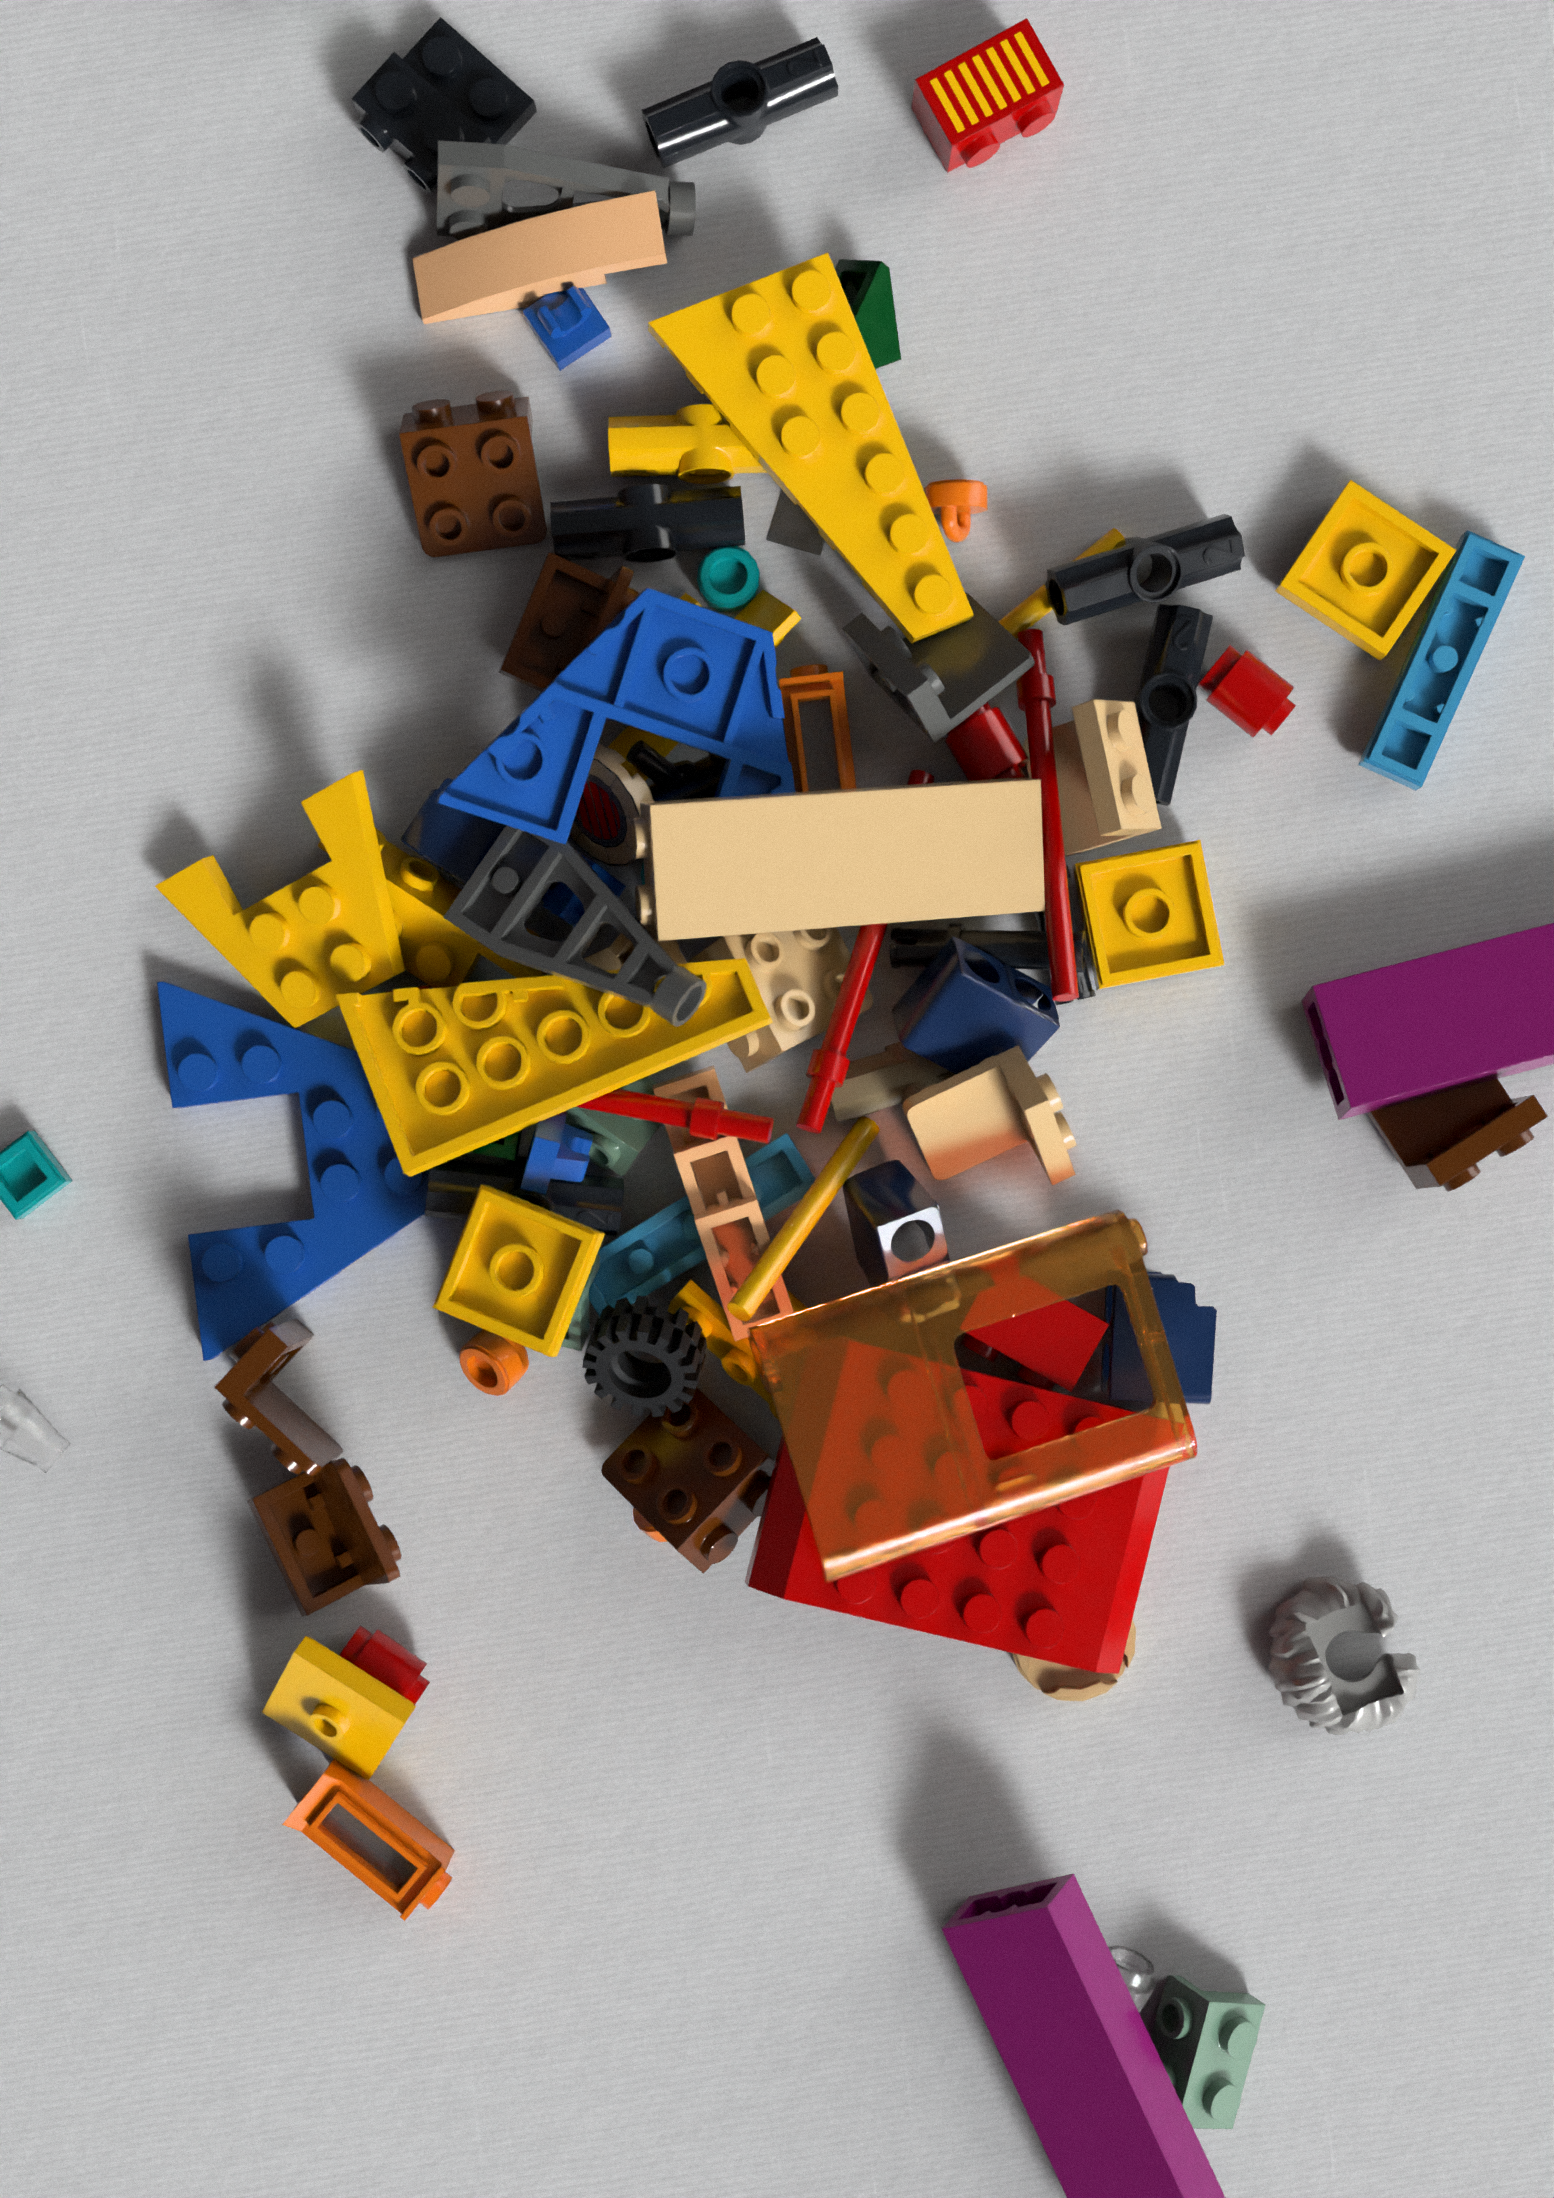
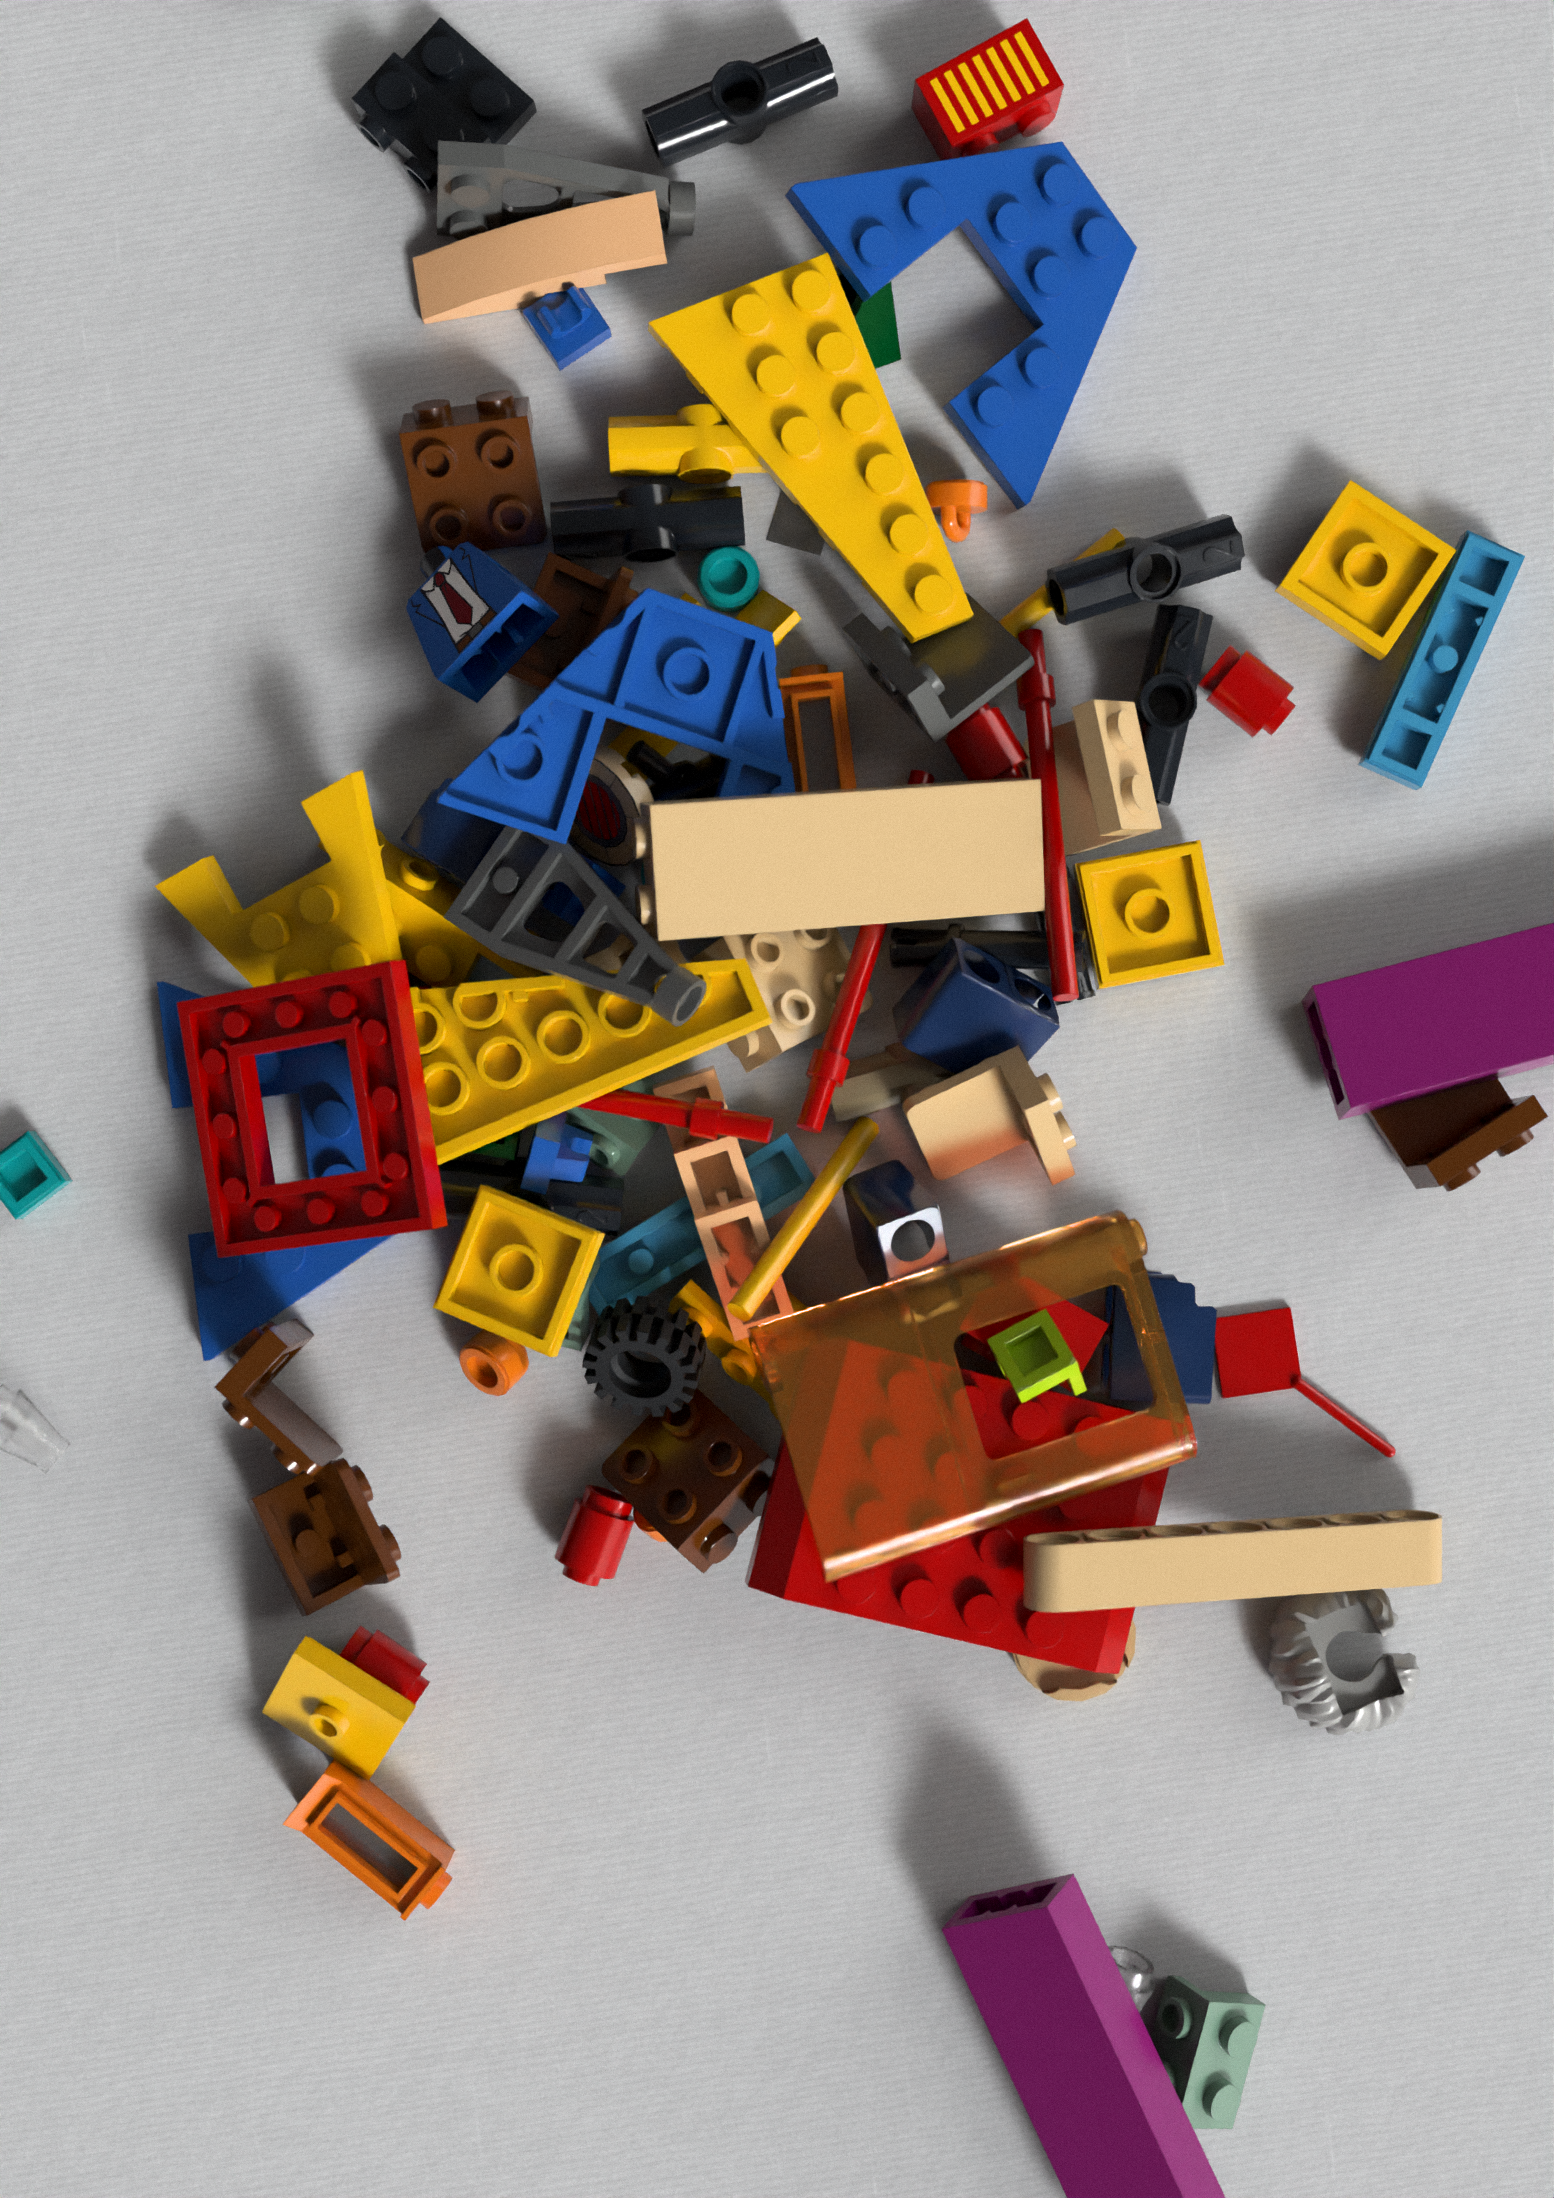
(402, 1174): none -> red plate
(474, 618): none -> blue torso
(595, 1535): none -> red brick
(1035, 1357): none -> lime panel
(1044, 241): none -> blue wing
(1230, 1560): none -> tan beam
(1260, 1356): none -> red piece

